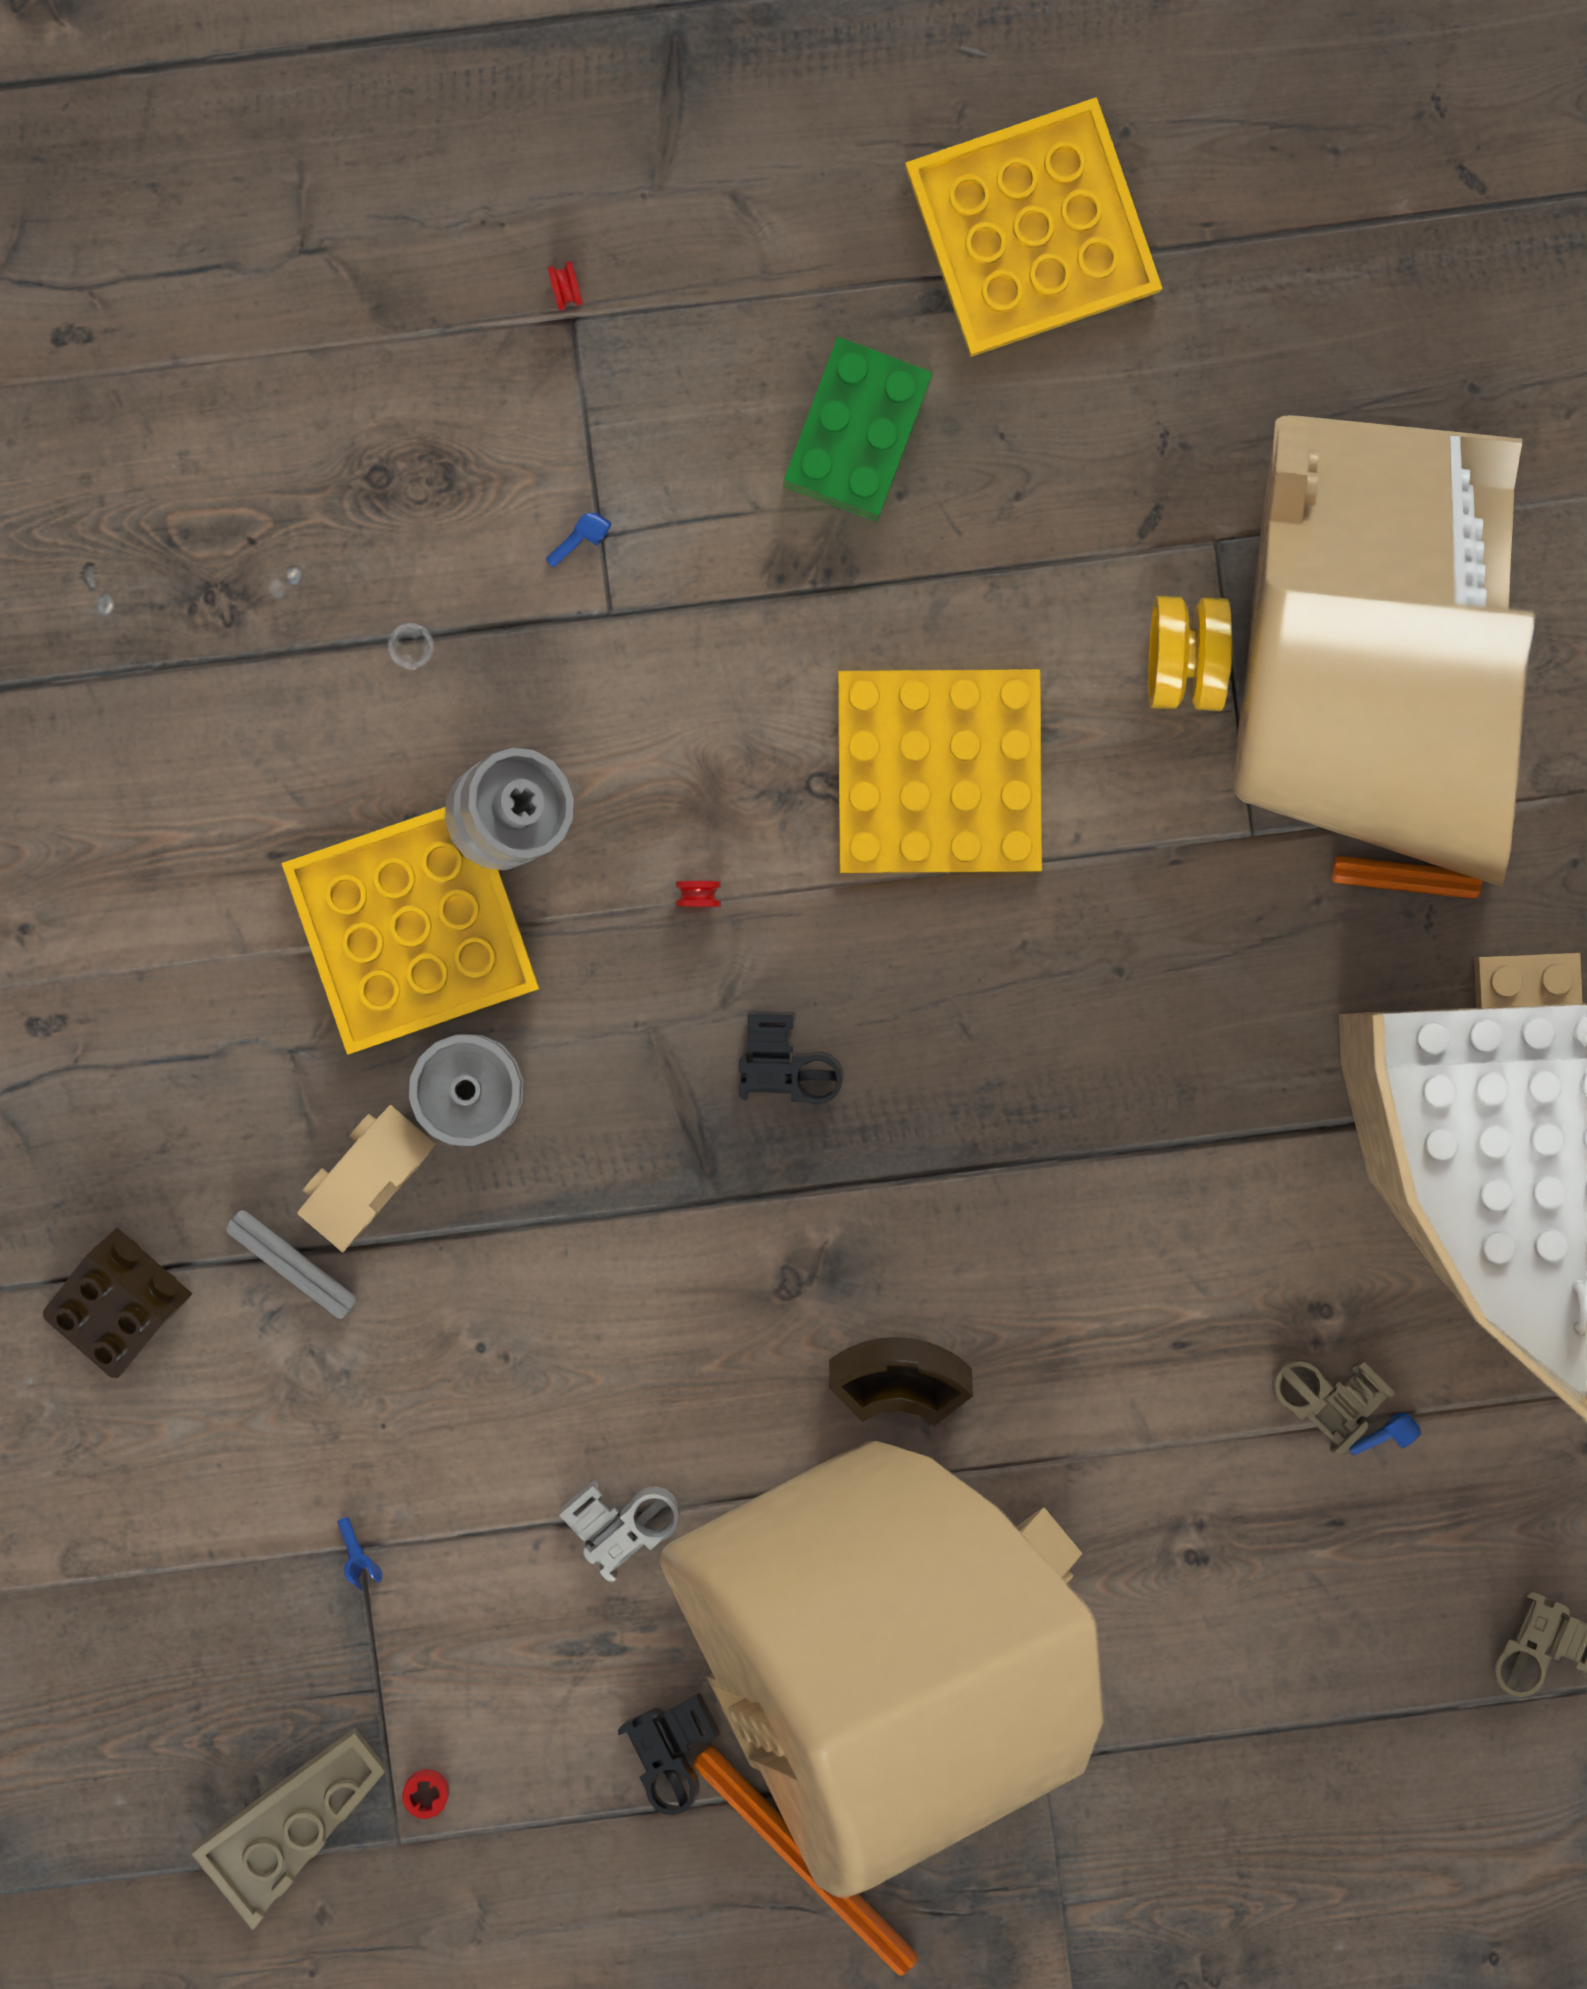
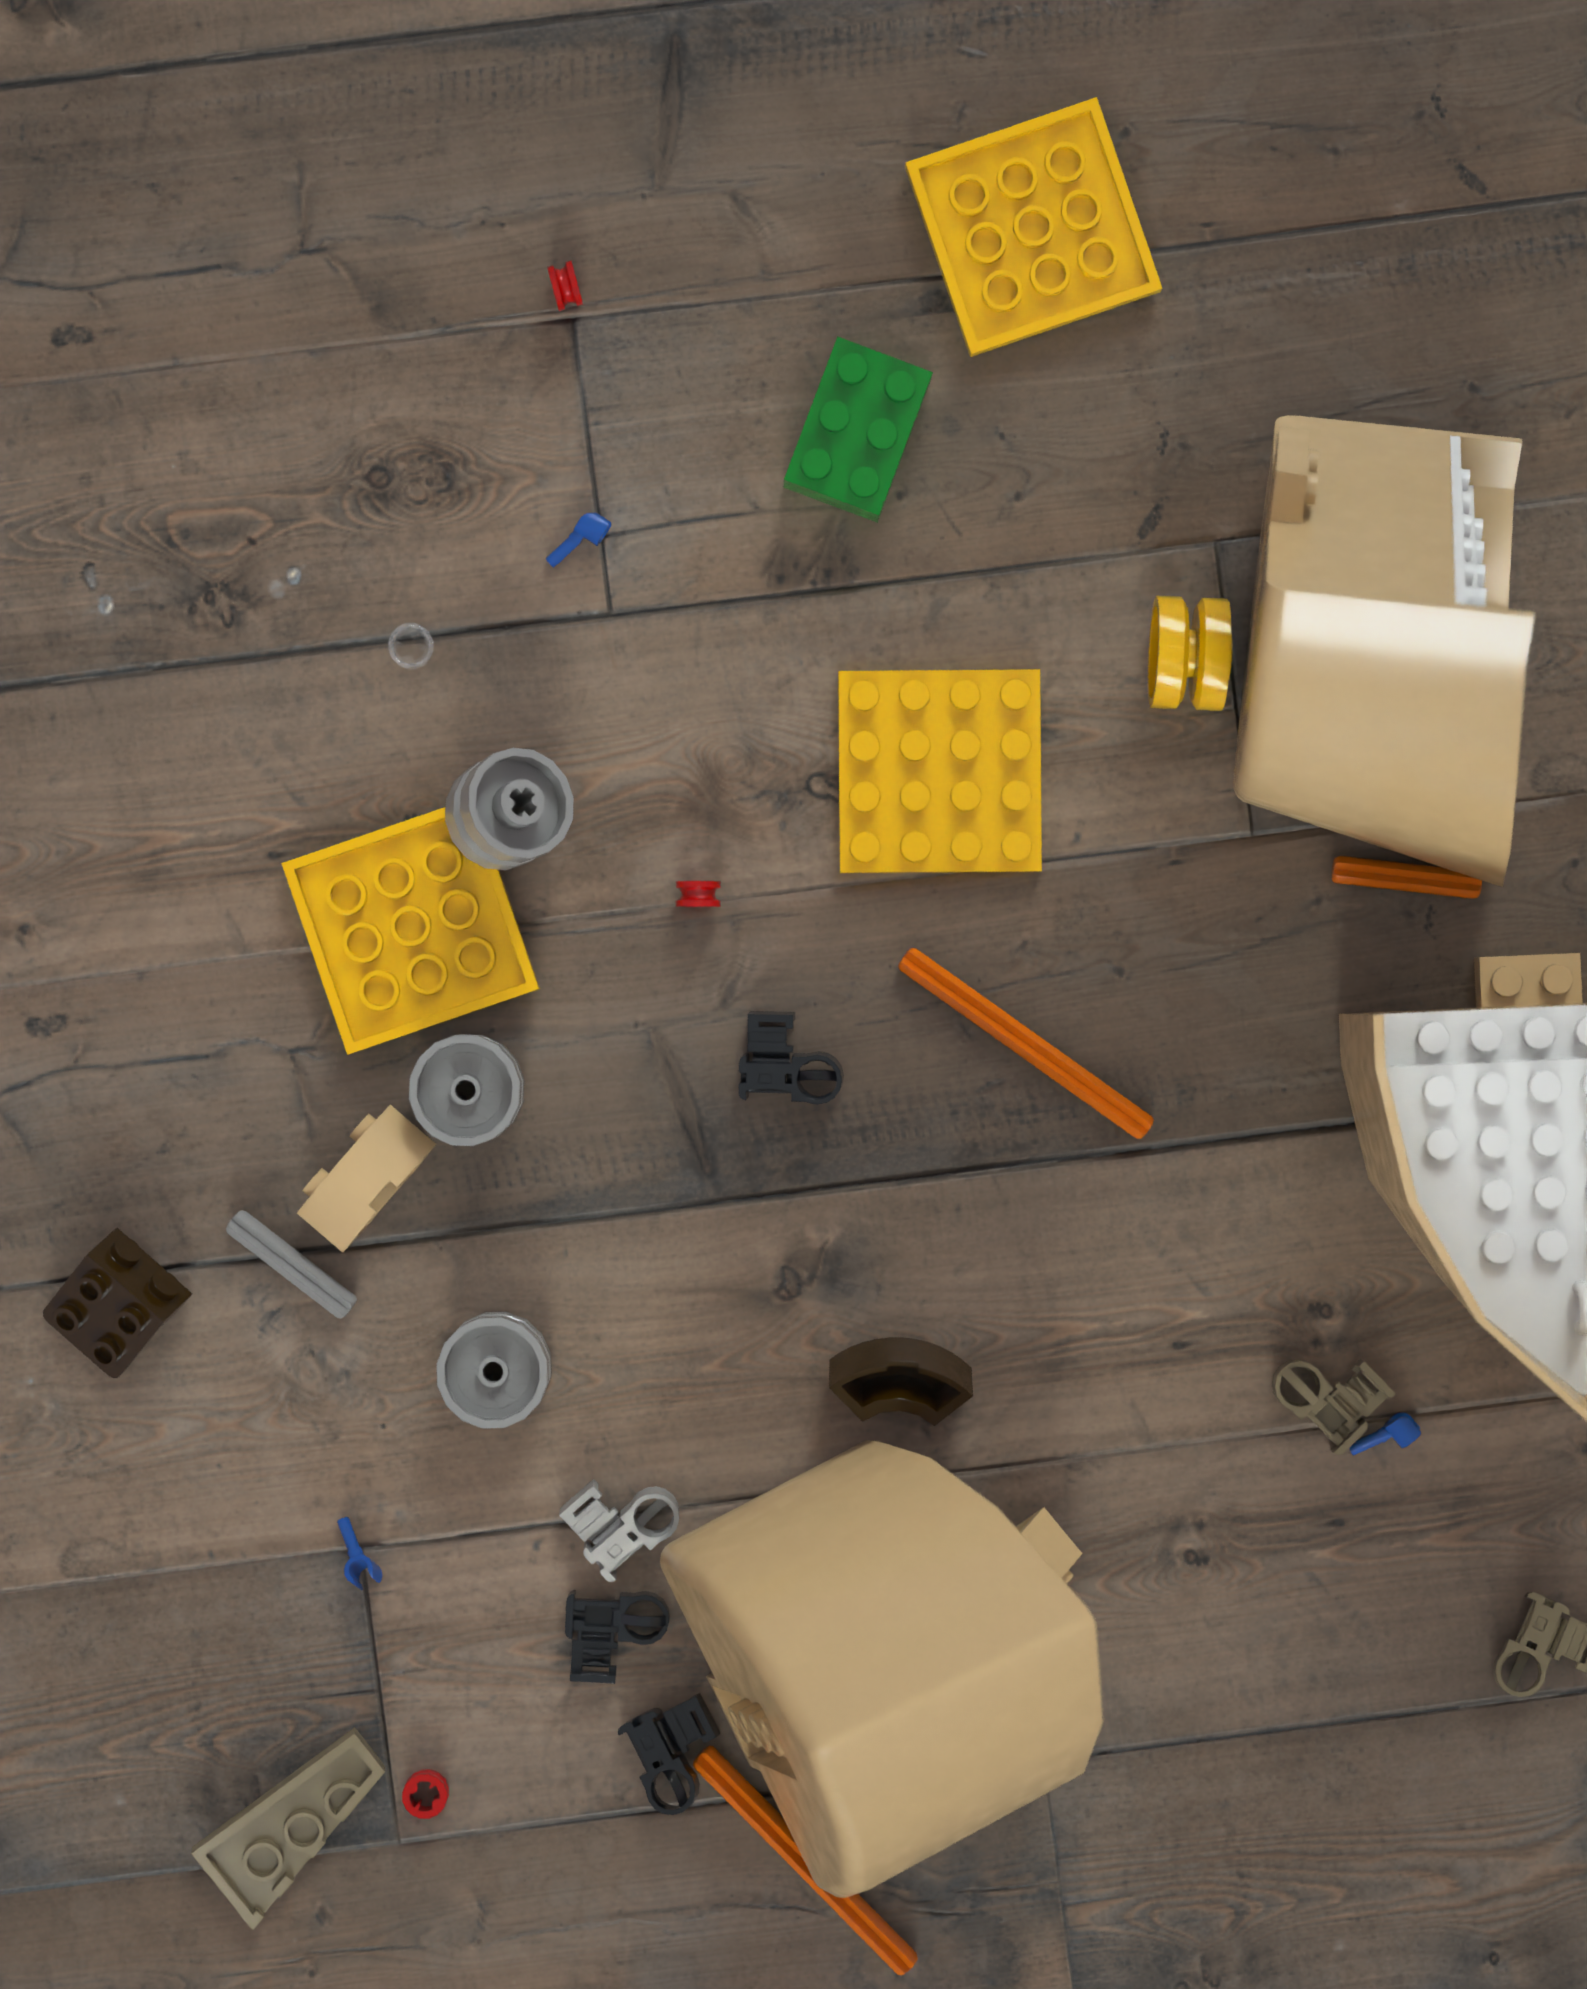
(497, 1339): none -> light grey wheel
(598, 1622): none -> black piece
(1026, 1043): none -> orange axle

